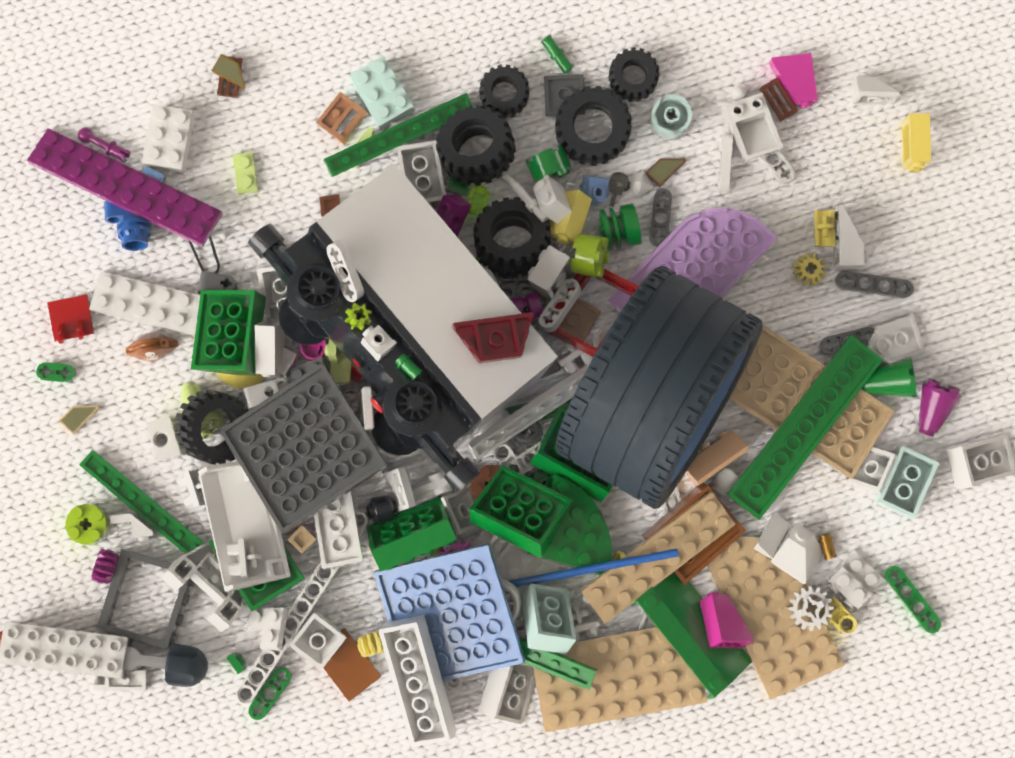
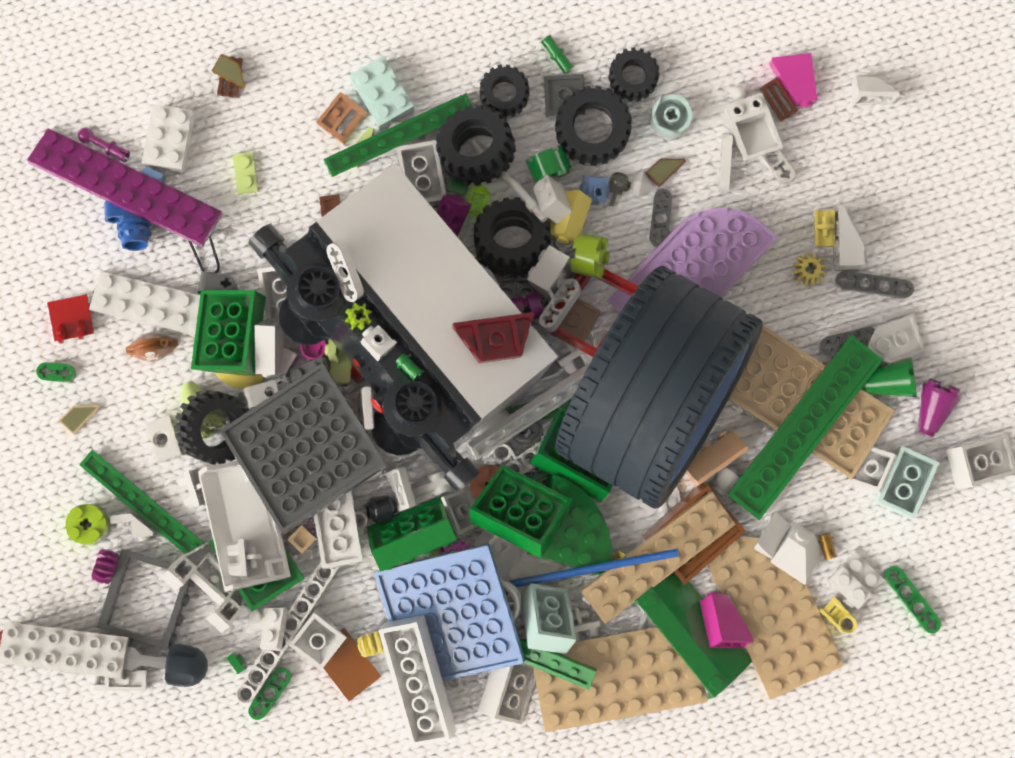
(620, 227): green wheel -> none
(816, 620): white gear -> none
(916, 141): light yellow window -> none

